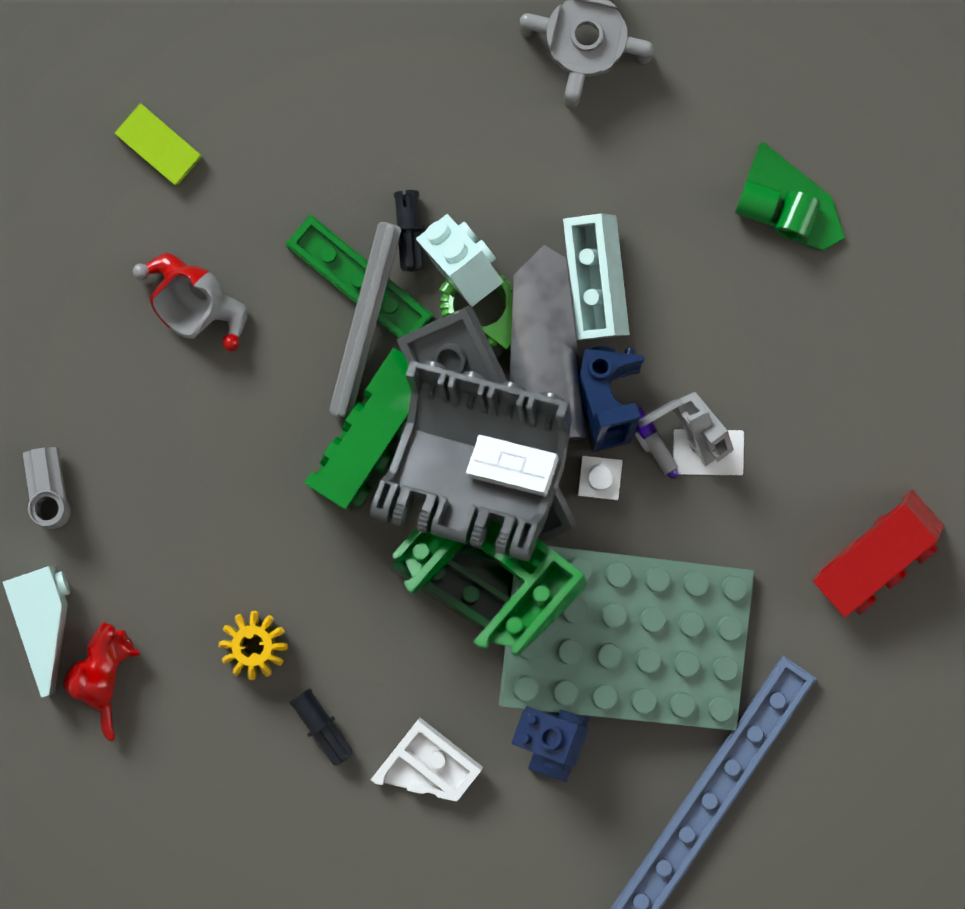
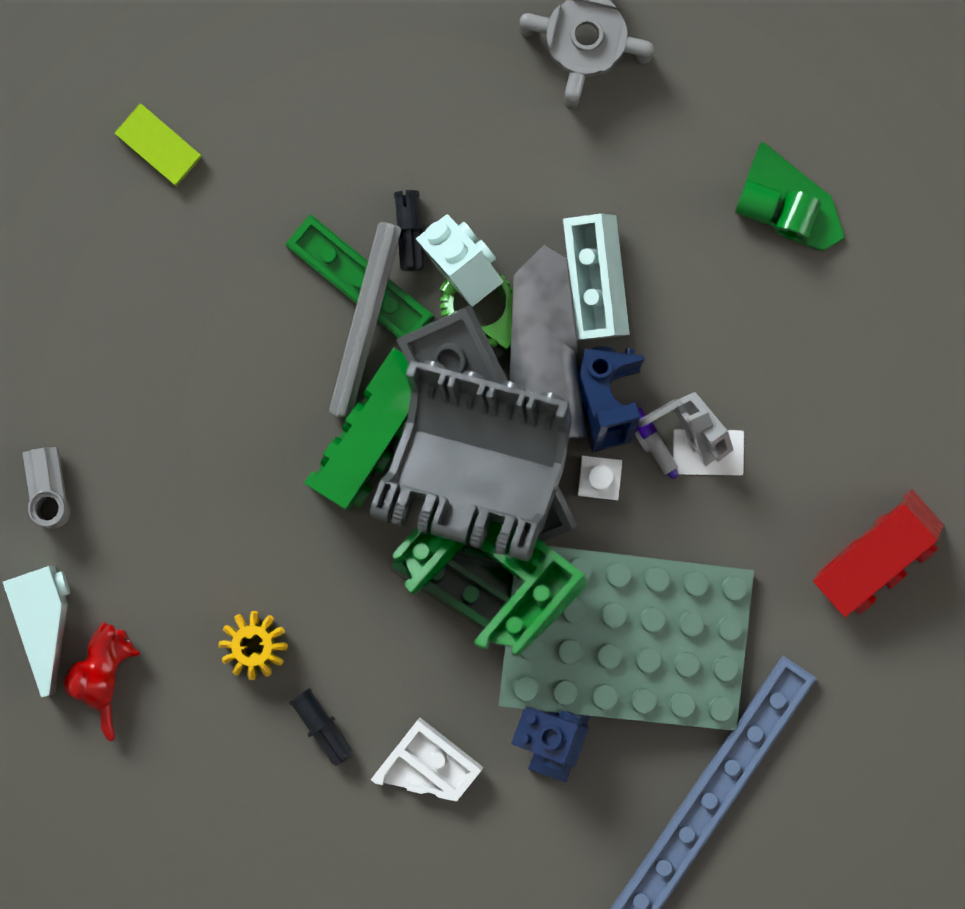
(192, 299): light grey piece -> none
(512, 465): white tile -> none

